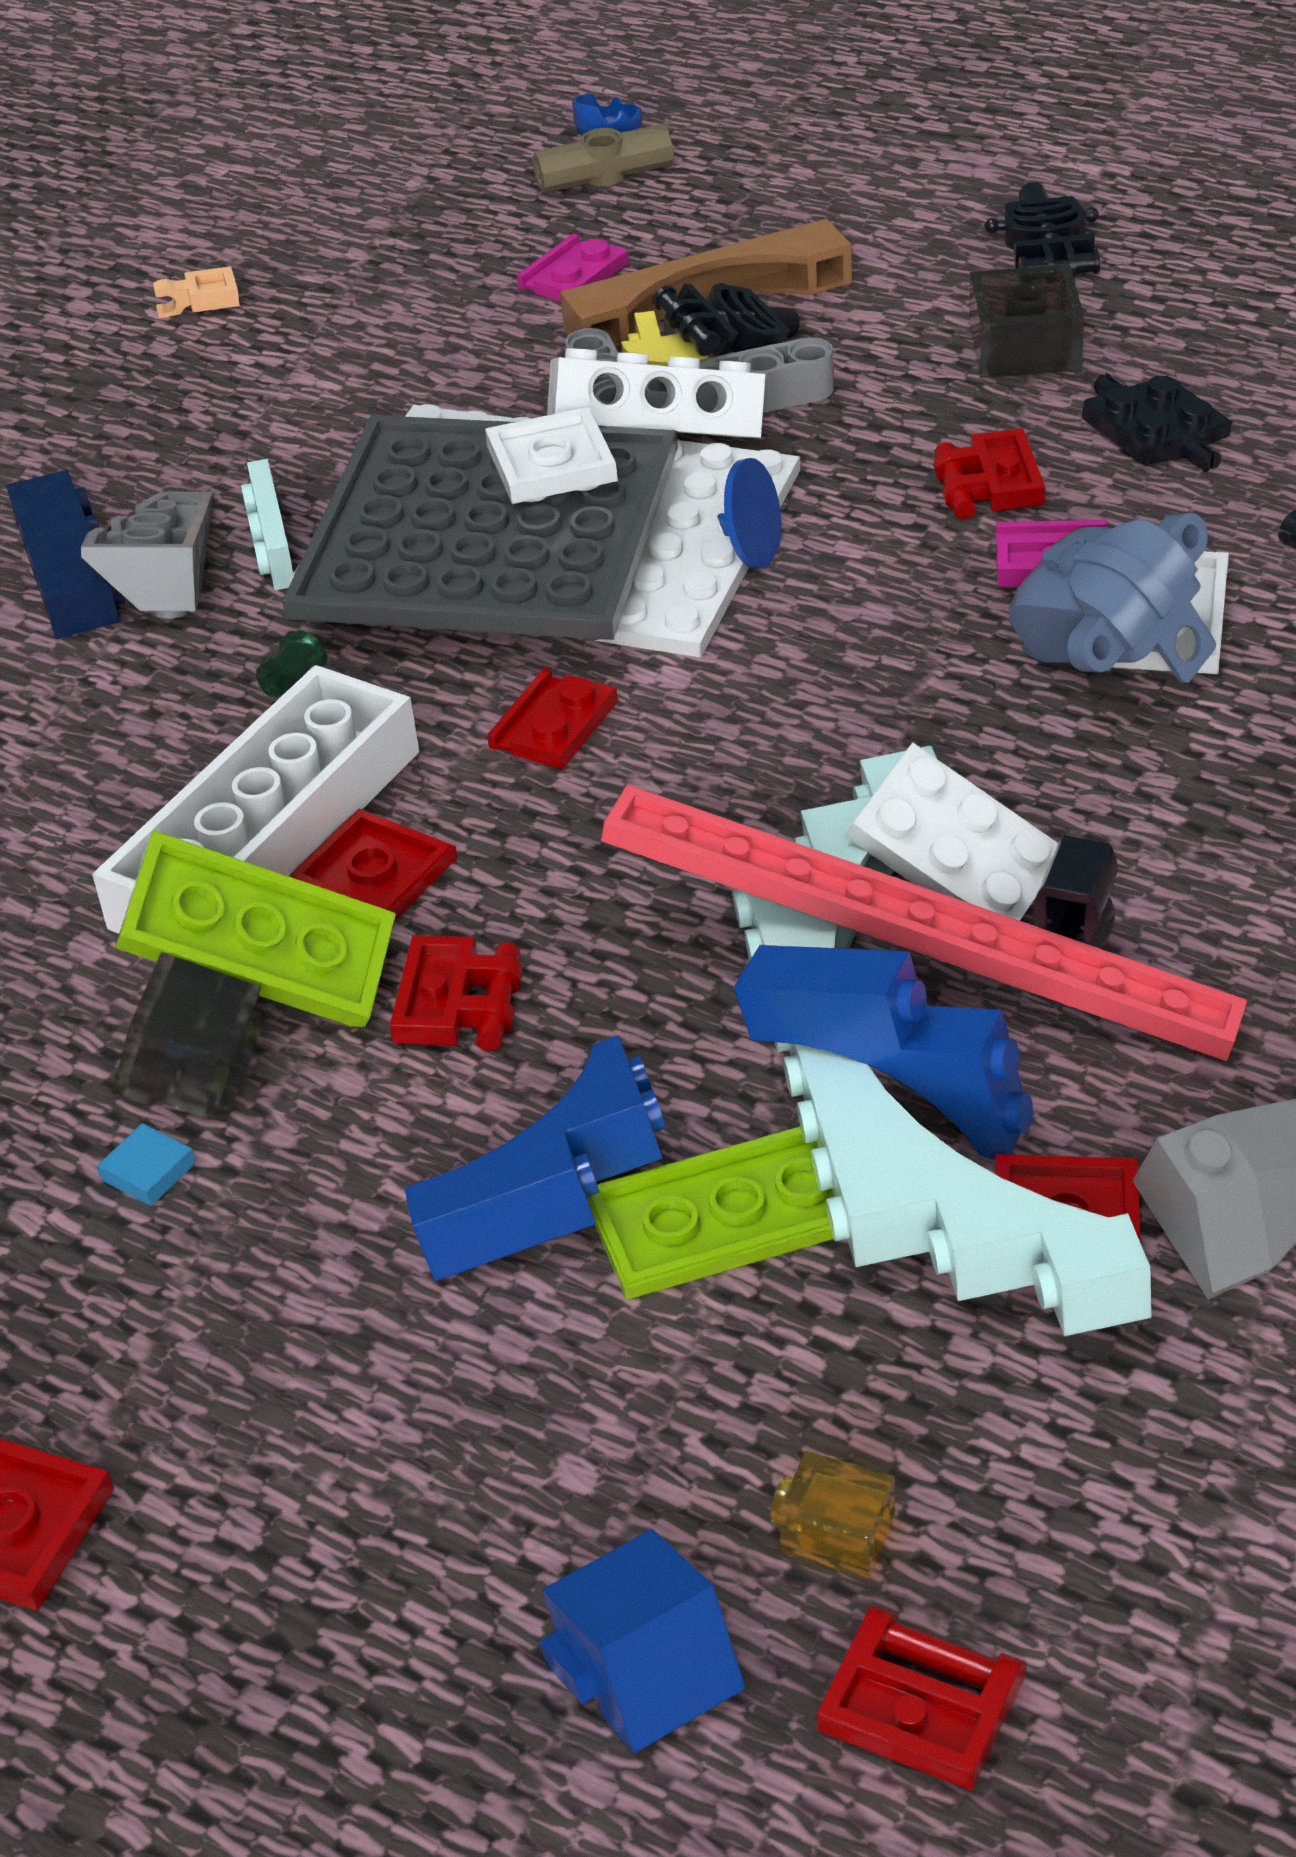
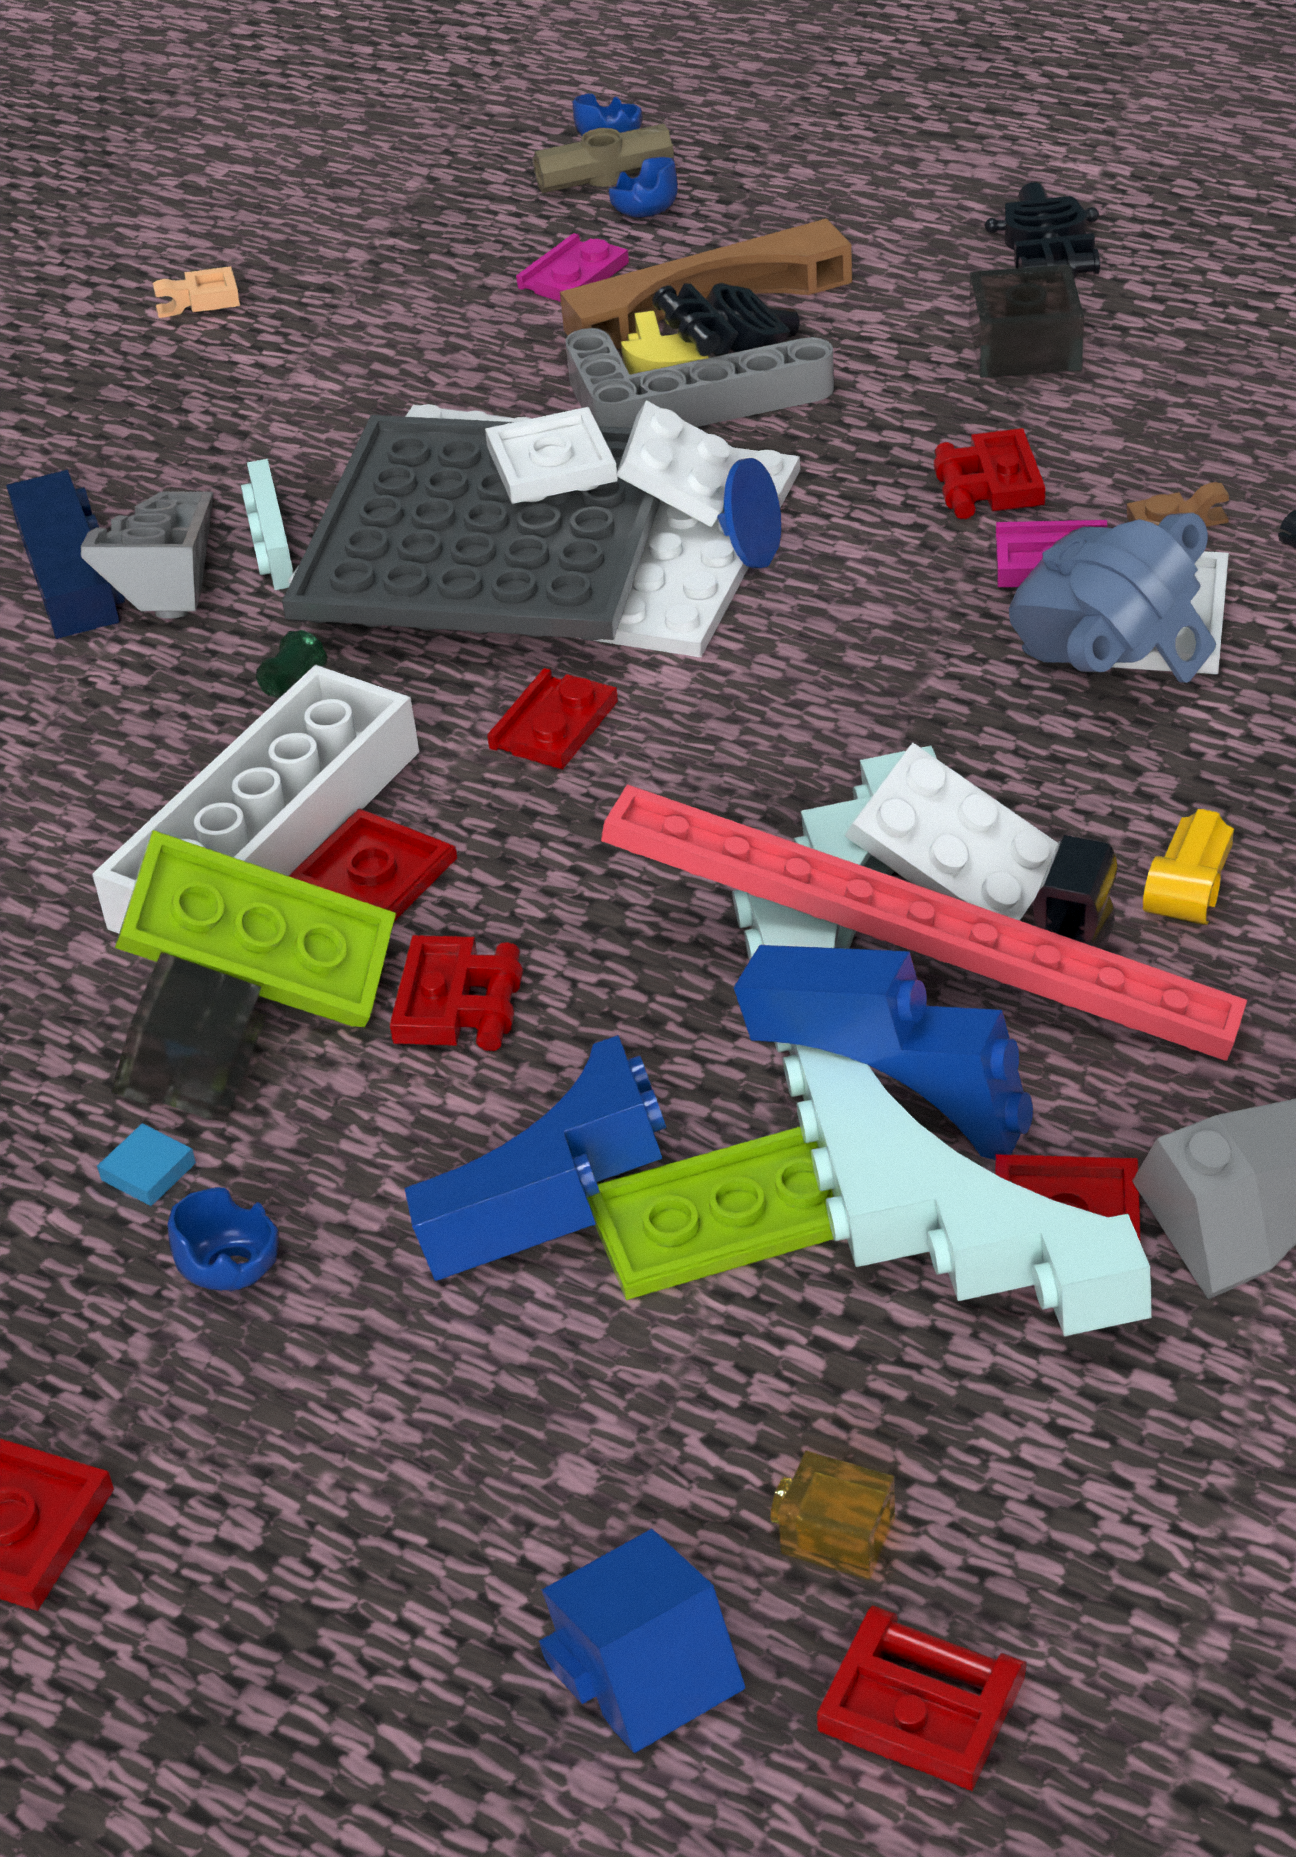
(211, 1228): none -> blue hair
(649, 191): none -> blue hair
(677, 463): none -> white plate
(738, 391): white brick -> none
(1157, 420): black plate -> none
(1159, 506): none -> medium nougat plate
(1190, 872): none -> yellow piece

